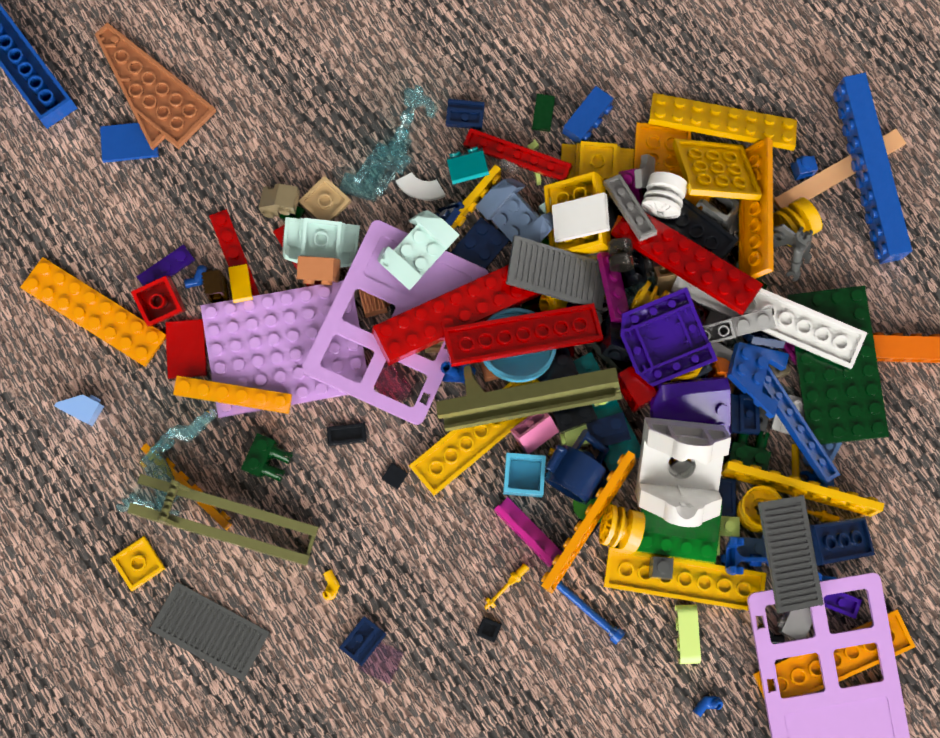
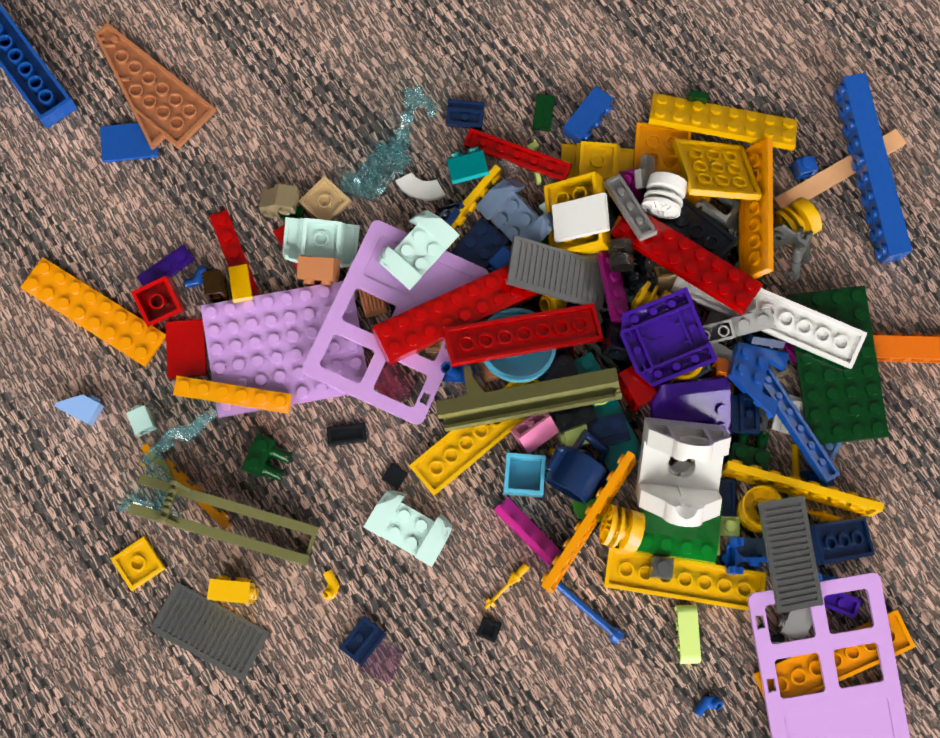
(141, 420): none -> light aqua brick
(232, 591): none -> yellow brick
(409, 527): none -> light aqua piece
(499, 260): none -> blue brick
(697, 96): none -> dark green tile

